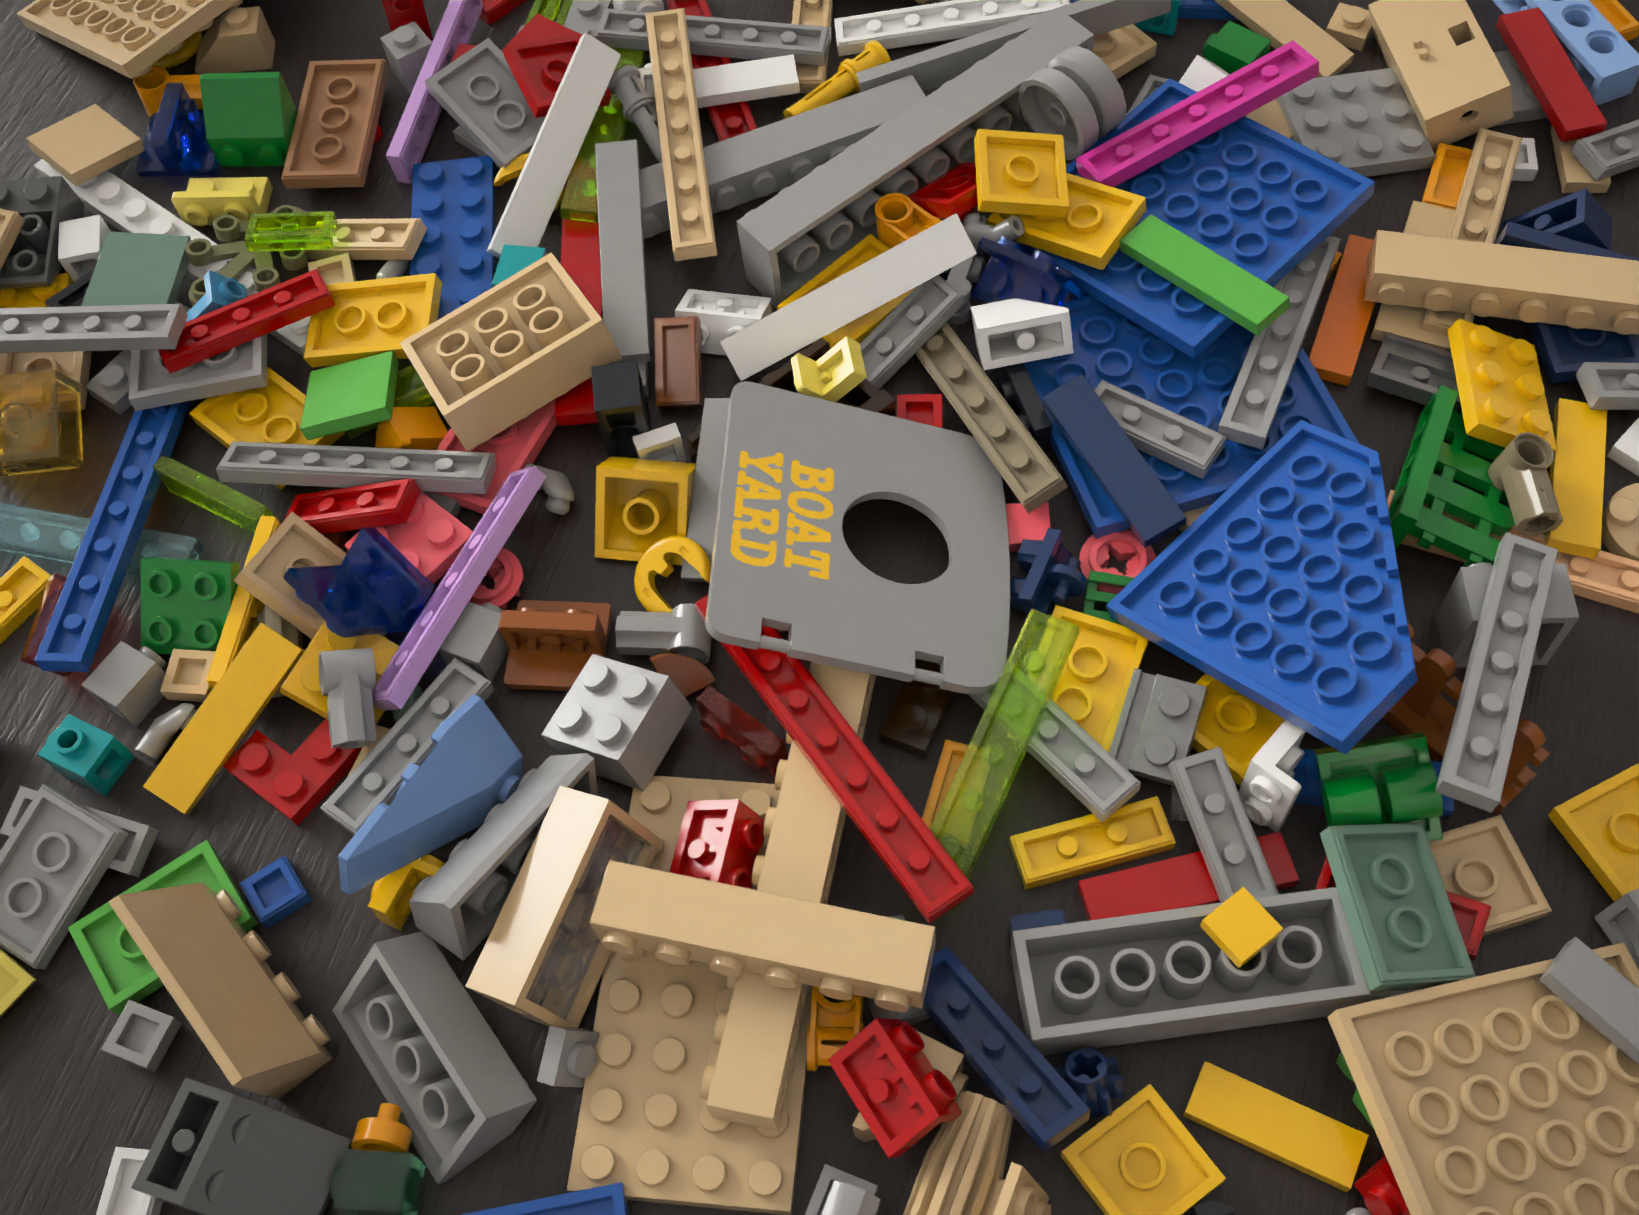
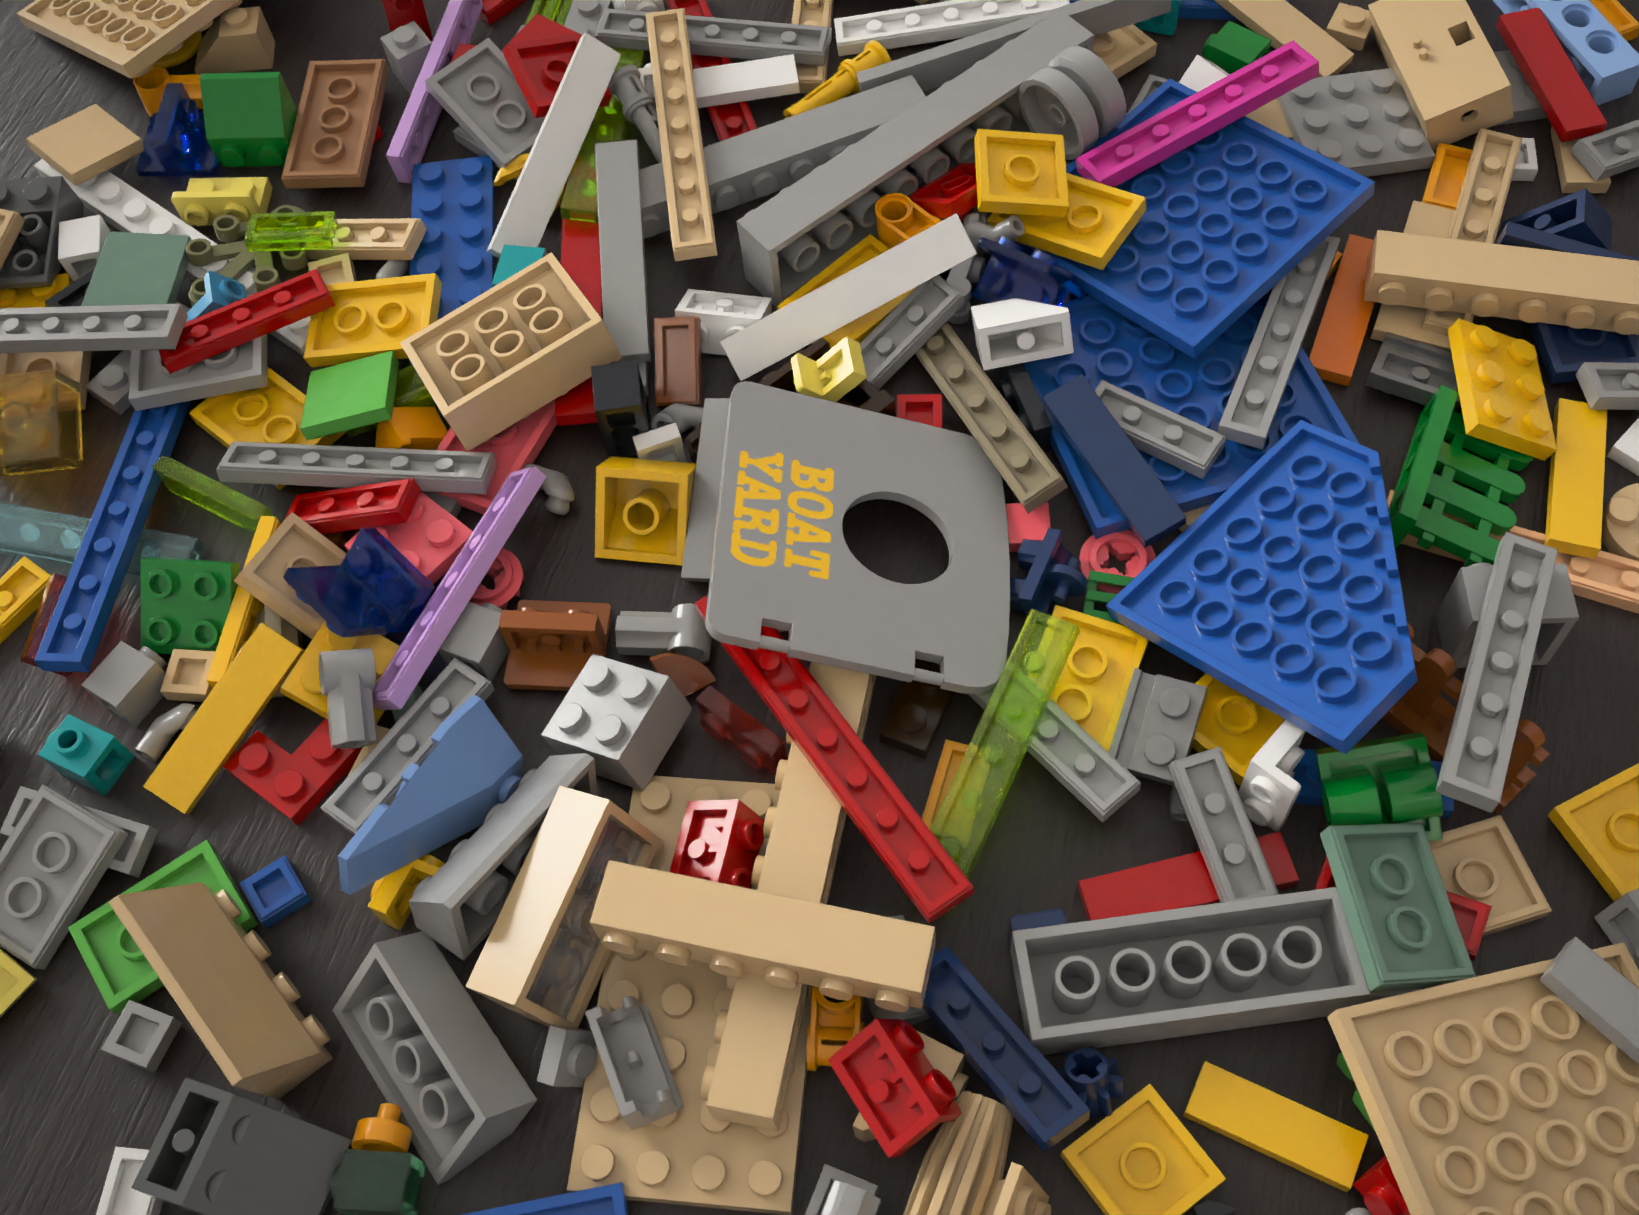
(634, 1063): none -> light grey hinge
(657, 561): yellow head -> none
(683, 415): none -> light grey arm
(1090, 845): yellow tile -> none
(1205, 274): bright green tile -> none
(1241, 927): yellow tile -> none
(1524, 478): dark tan piece -> none

